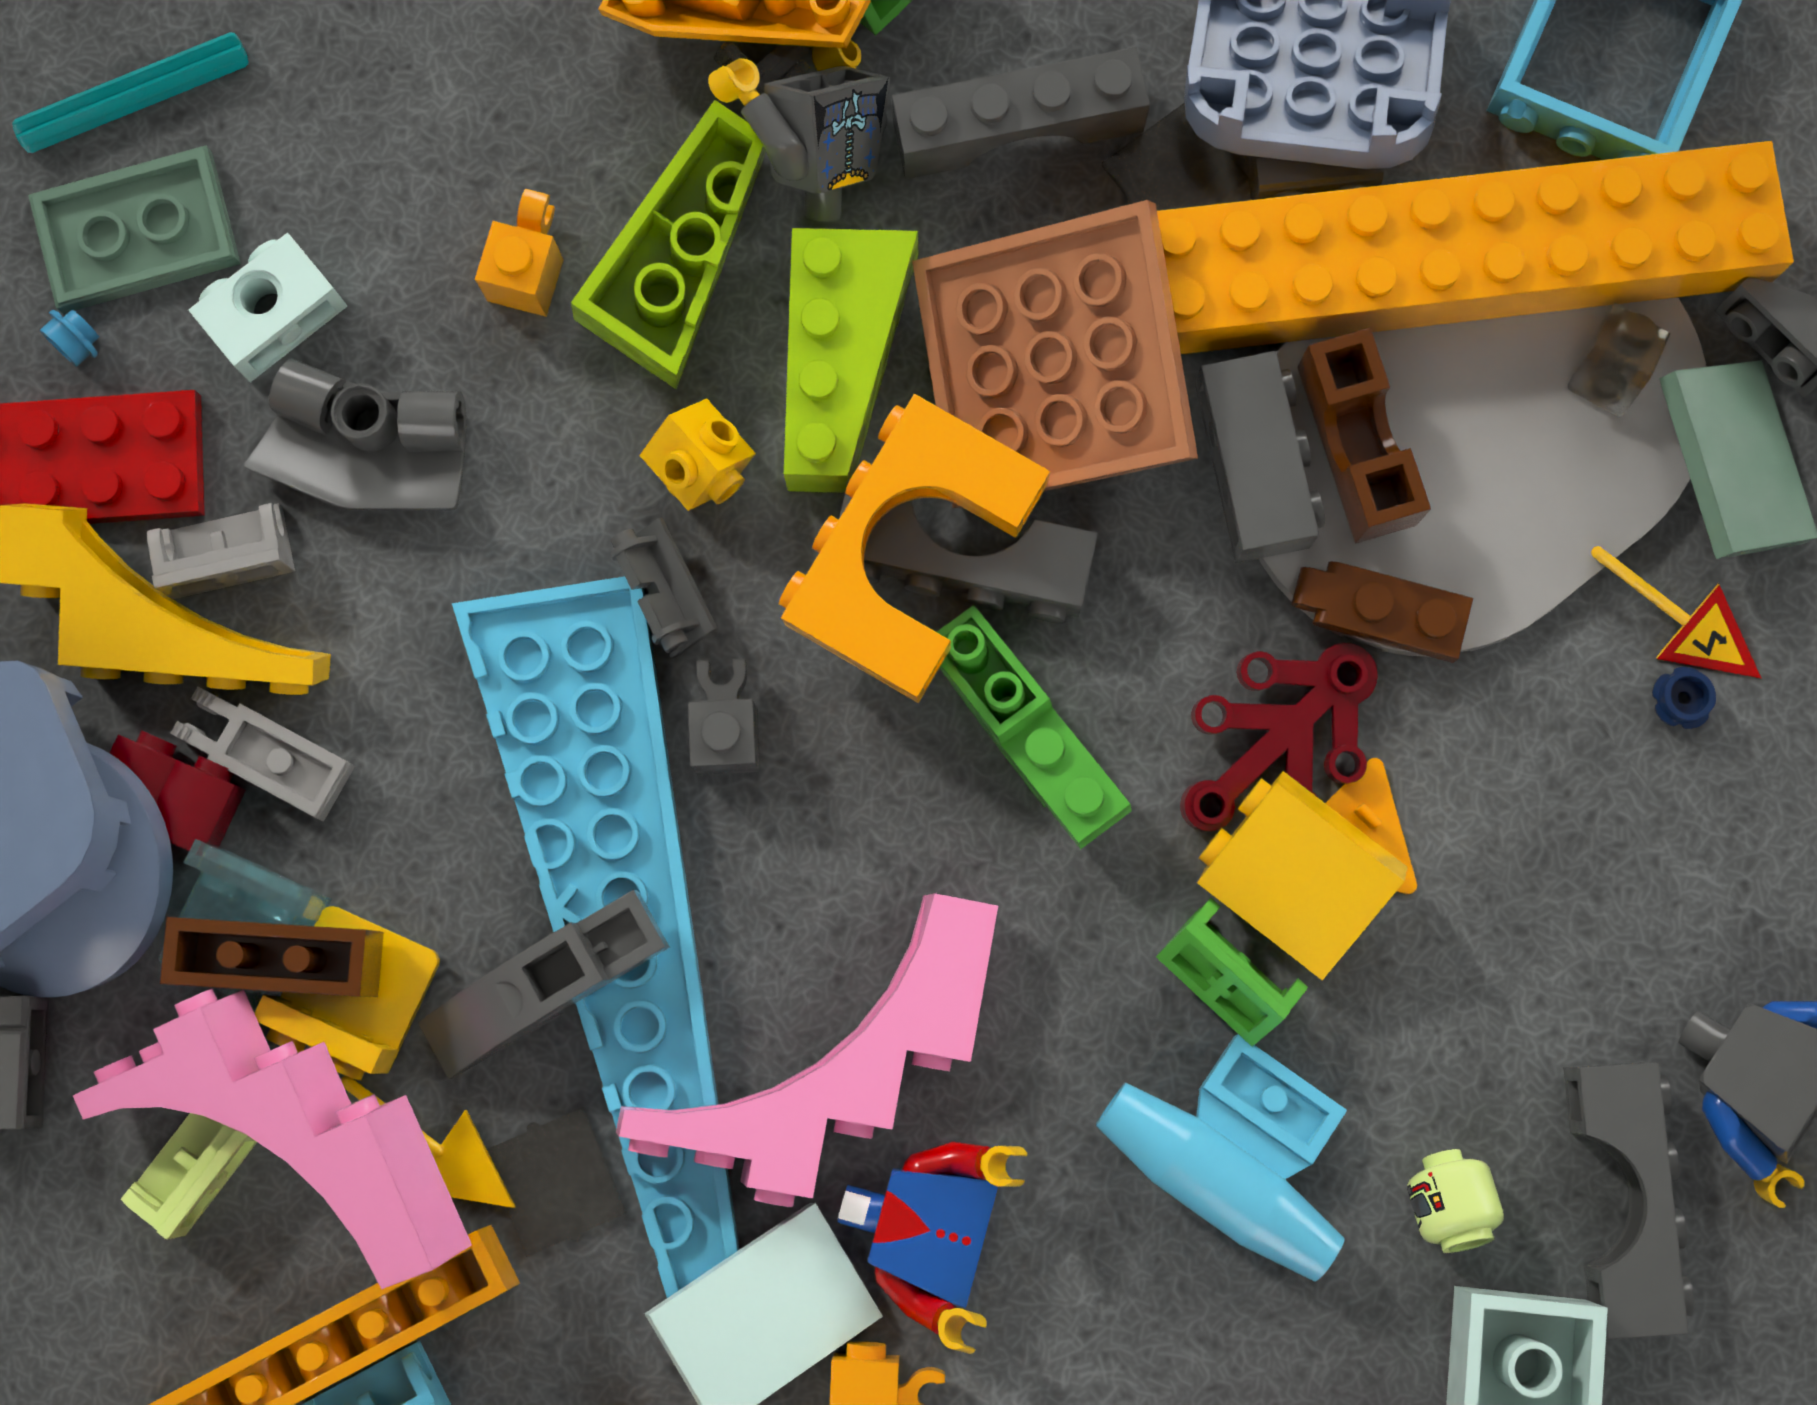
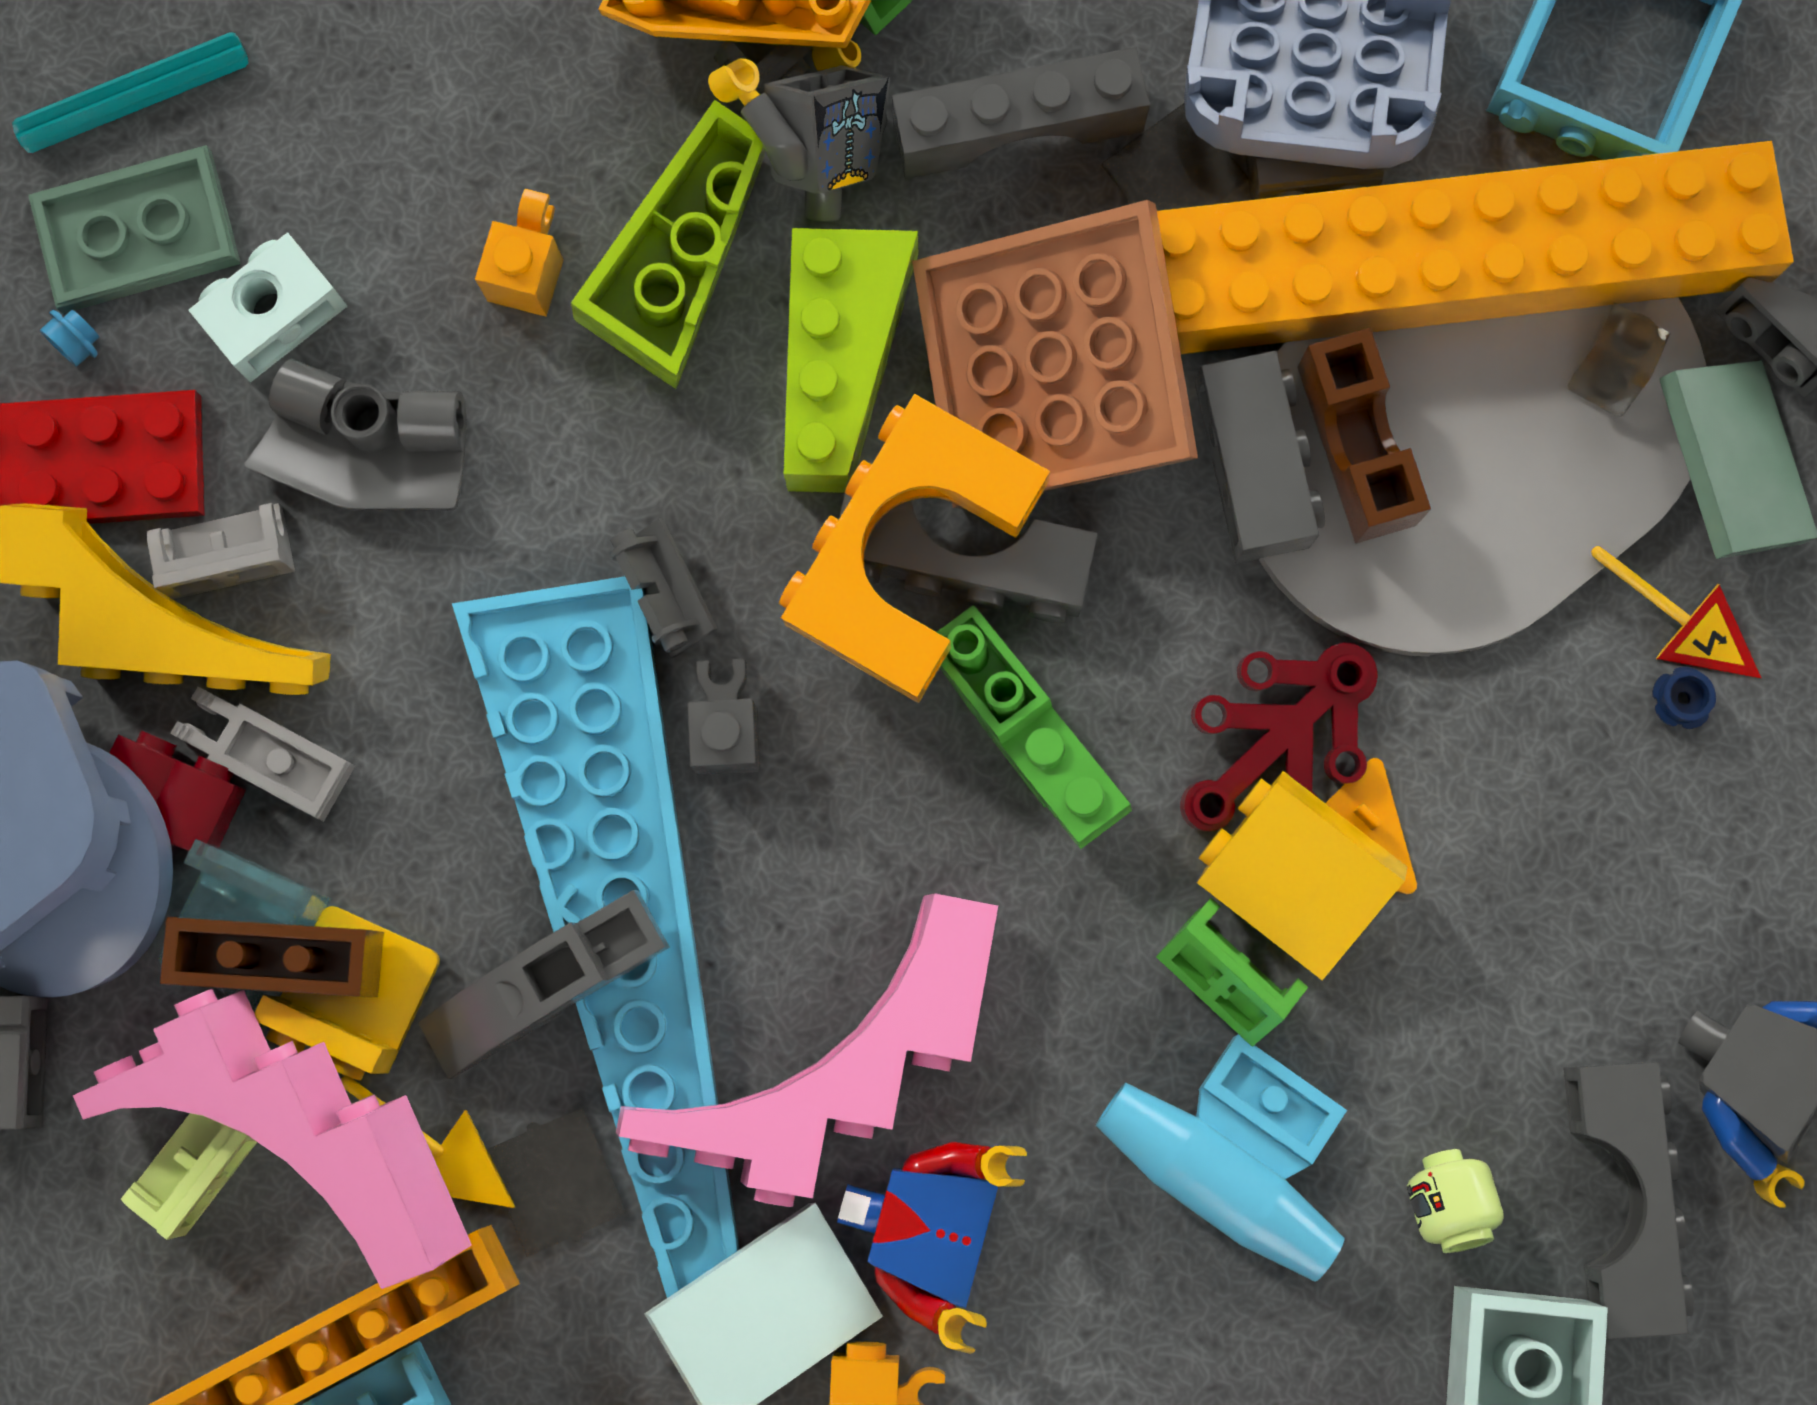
(698, 455): yellow brick -> none
(1384, 609): reddish brown hinge -> none

